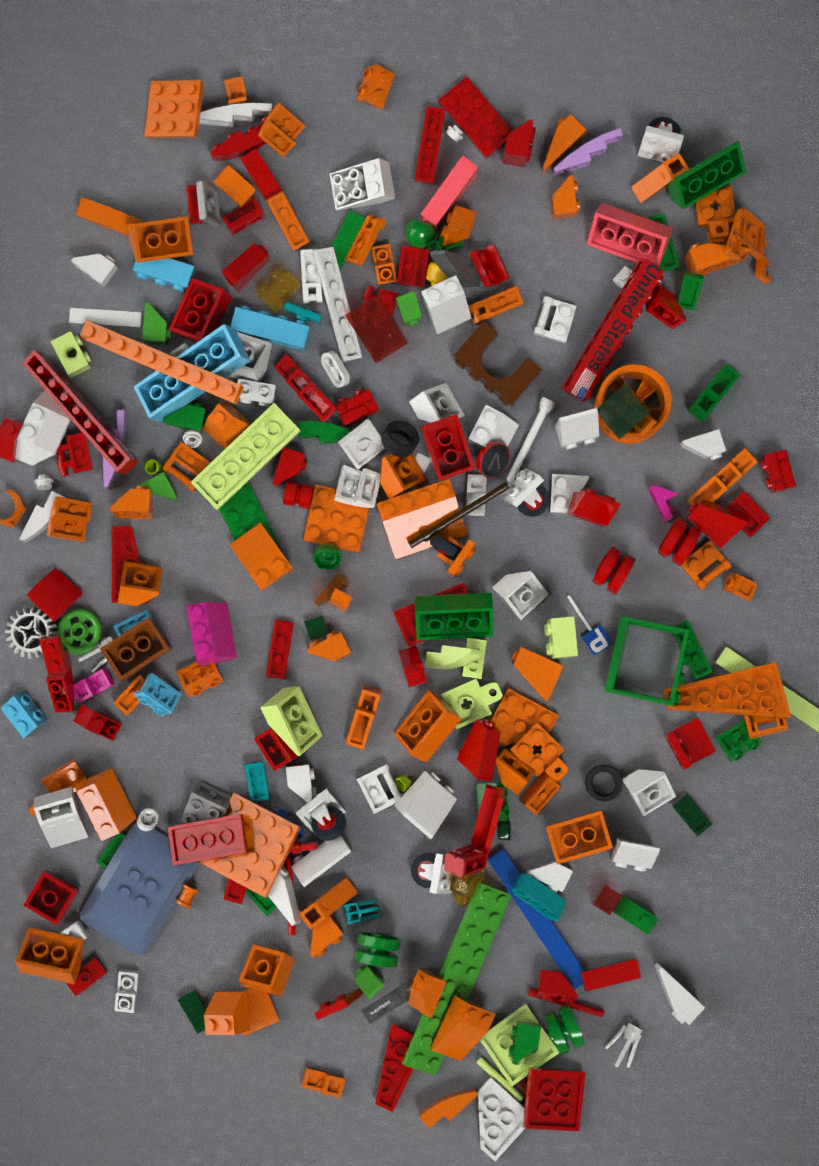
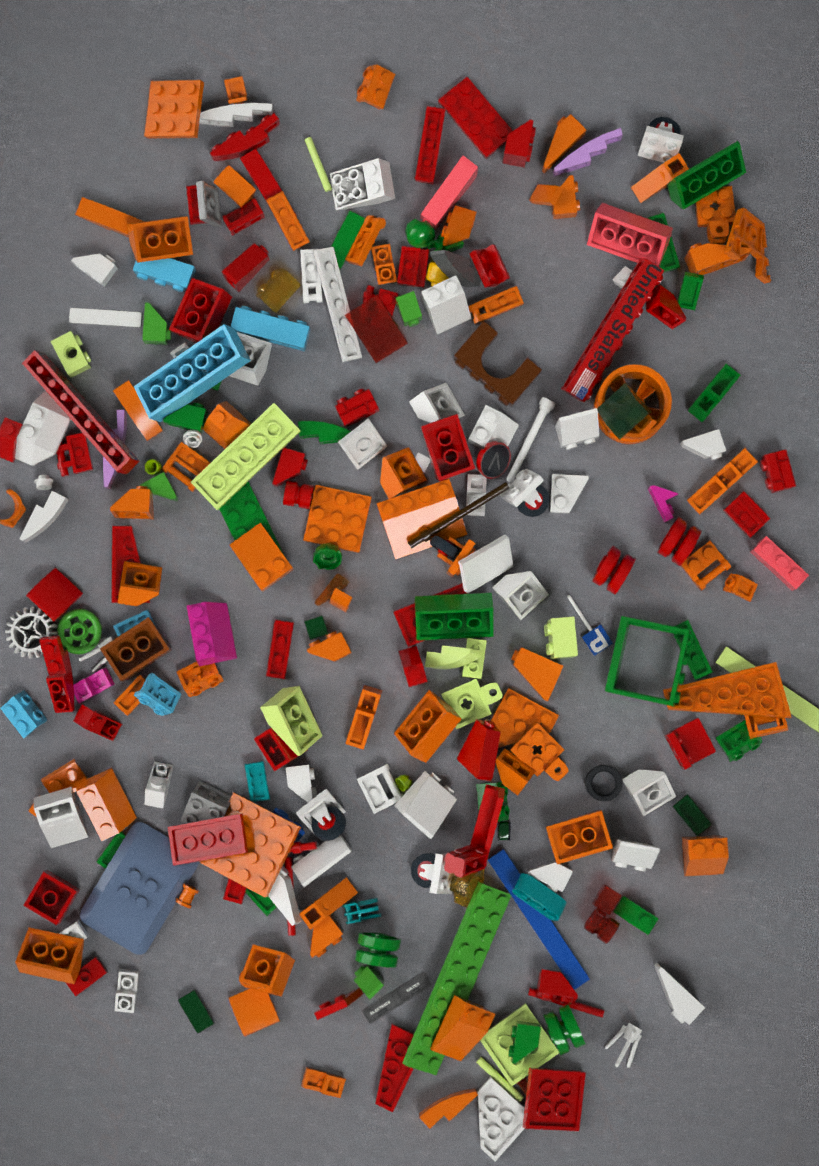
(69, 519): orange slope -> none
(129, 399): none -> orange slope
(147, 816): white wheel -> none
(158, 785): none -> white slope
(161, 362): orange plate -> none
(227, 1013): orange slope -> none
(257, 391): white bracket -> none
(281, 129): orange slope -> none
(302, 314): teal plate -> none
(305, 387): red slope -> none
(318, 164): none -> yellowish green bar
(335, 369): white plate -> none
(357, 487): white slope -> none
(395, 447): black tyre -> none
(426, 991): orange slope -> none
(454, 132): white plate -> none
(486, 563): none -> white tile
(539, 793): orange slope -> none
(546, 195): none -> orange tile
(561, 321): white plate -> none
(592, 507): red slope -> none
(601, 925): none -> clear red wheel
(610, 974): red tile -> none
(704, 855): none -> orange slope
(717, 521): red slope -> none
(779, 563): none -> coral brick

